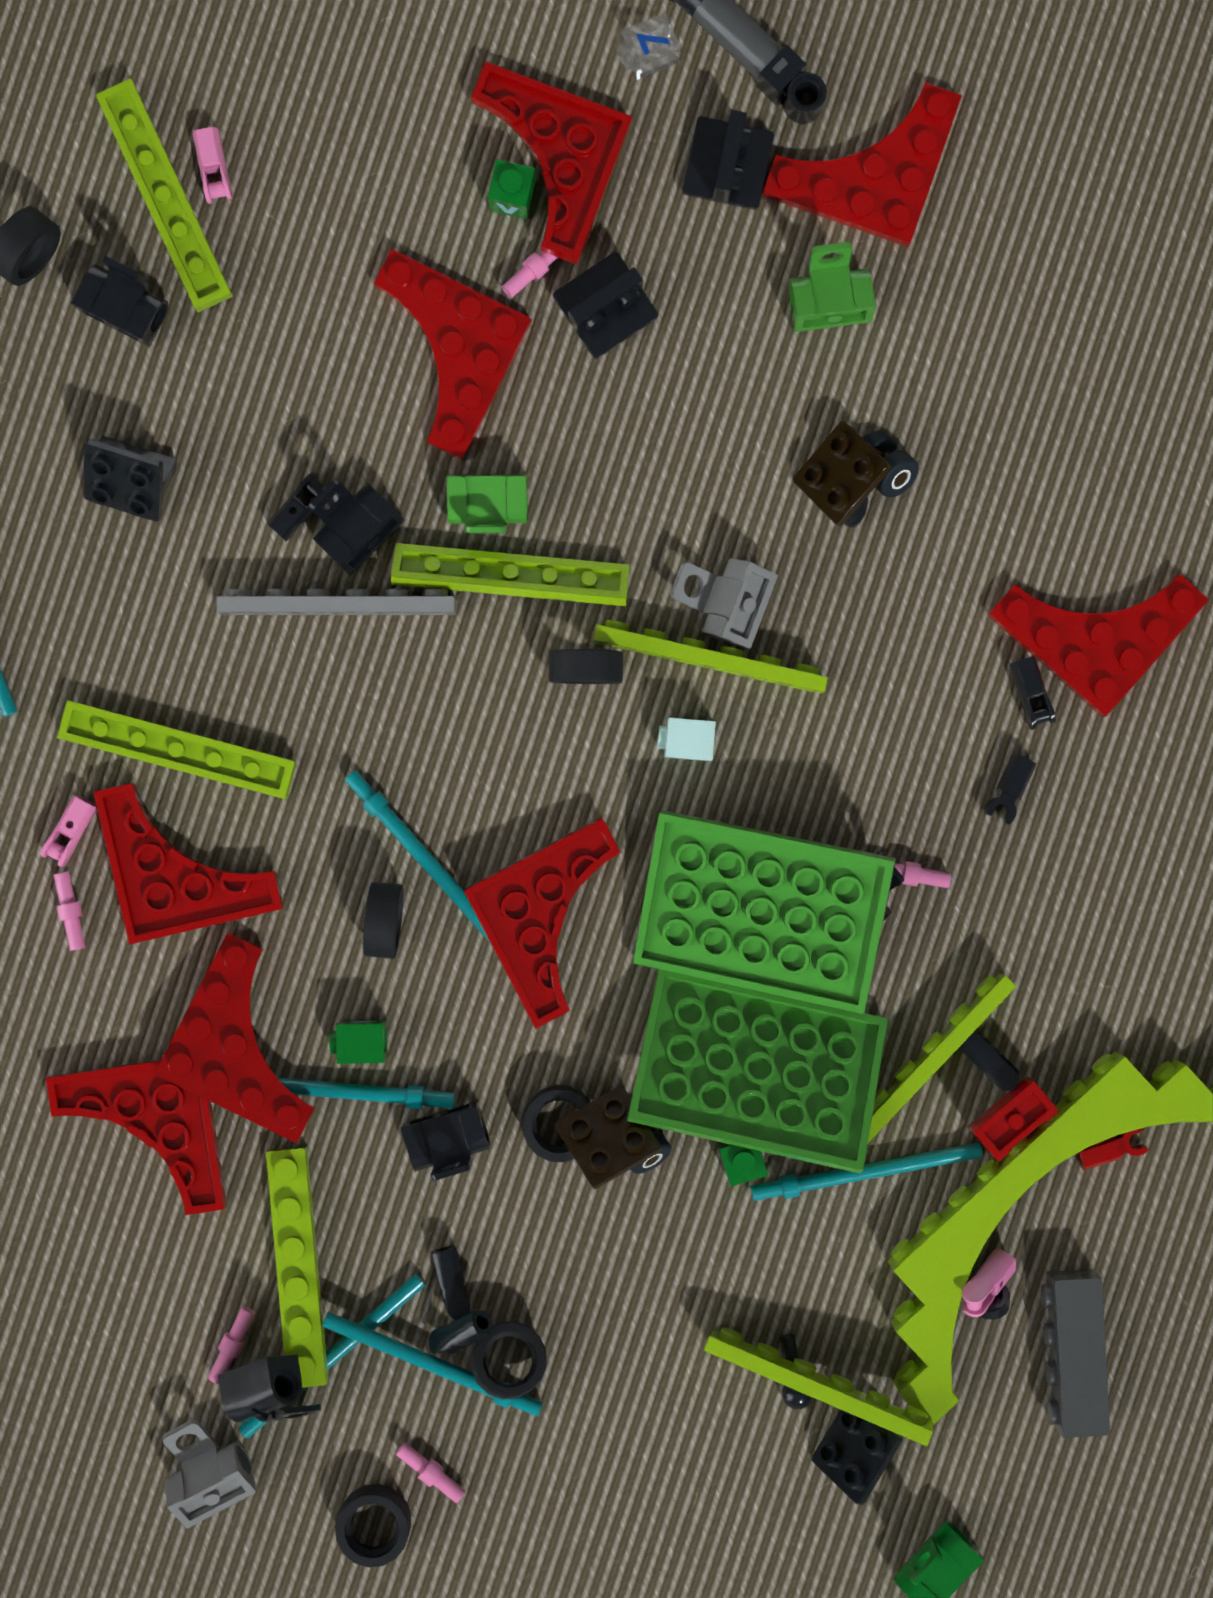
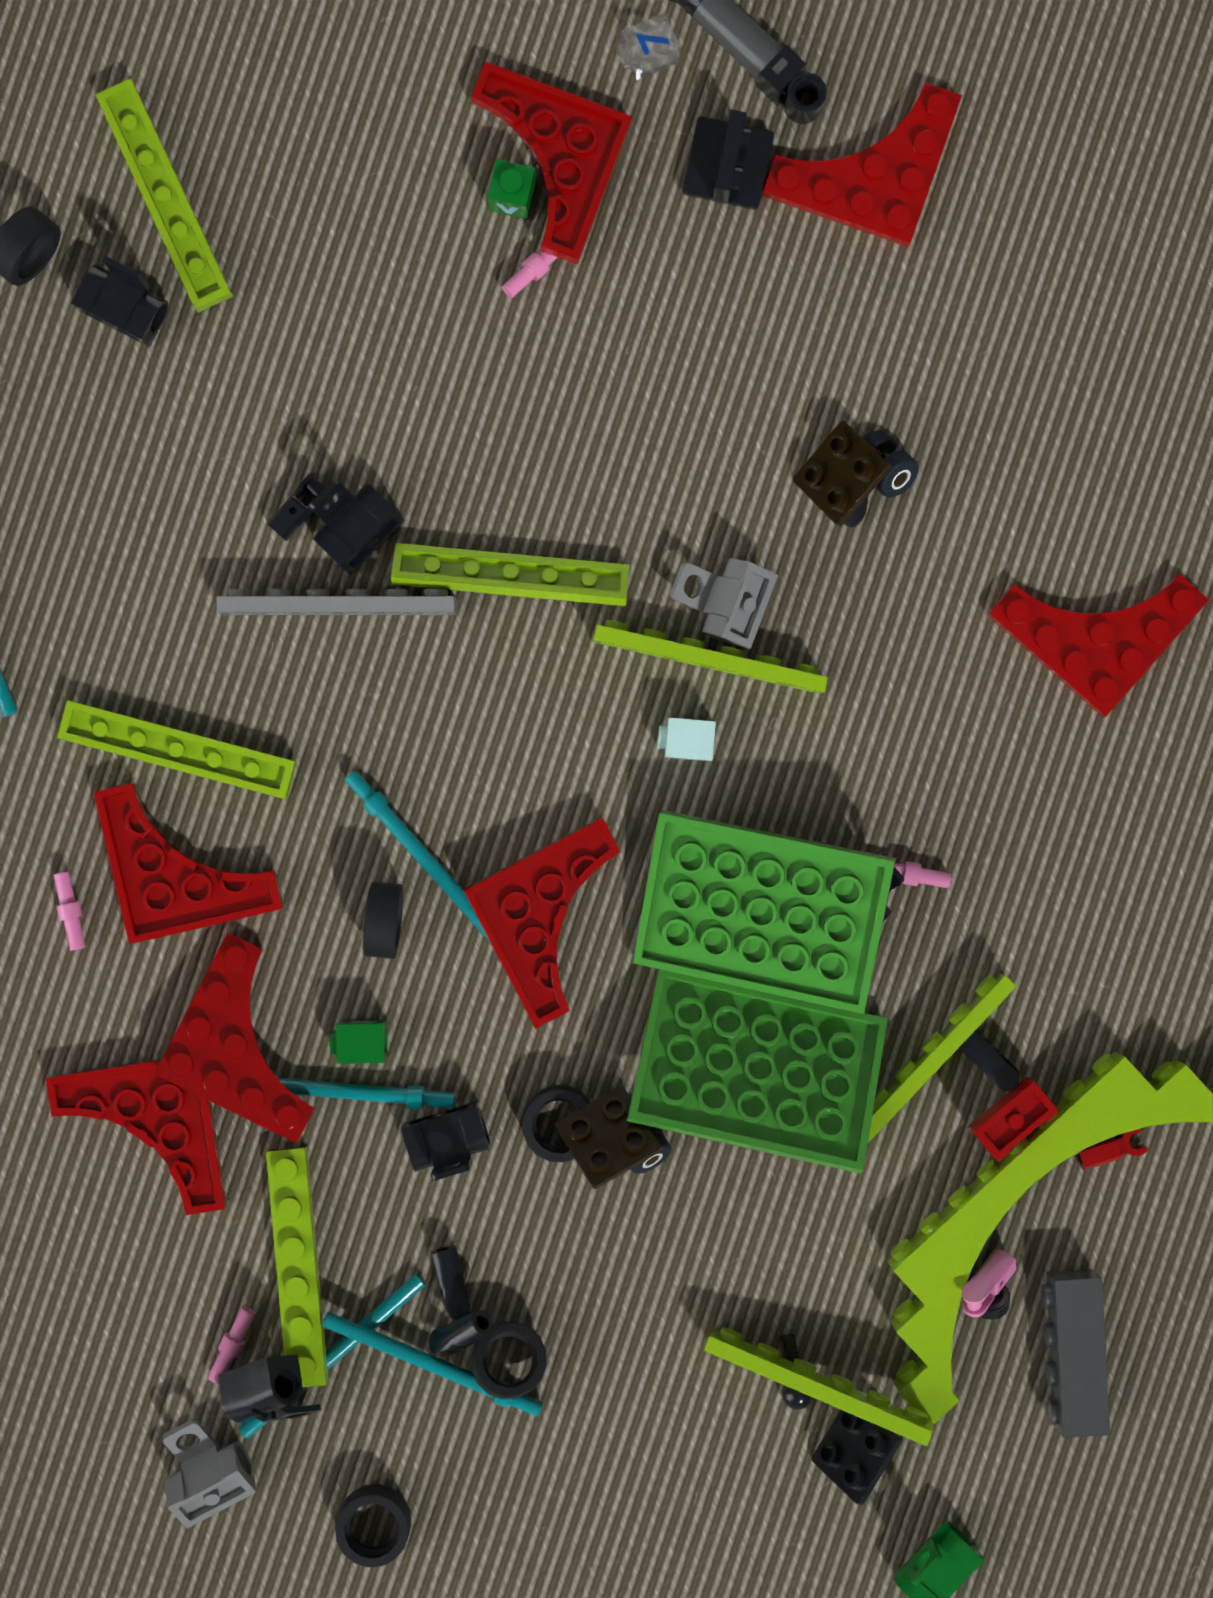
(72, 825): bright pink bar -> none
(126, 477): black bracket -> none
(212, 161): bright pink bar -> none
(430, 1472): bright pink bar -> none
(470, 340): red plate -> none
(487, 501): bright green piece -> none
(585, 666): black tyre -> none
(606, 304): black bracket -> none
(741, 1163): green brick -> none
(791, 1185): teal bar -> none
(831, 291): bright green piece -> none
(1011, 786): black bar -> none
(1029, 685): black bar -> none

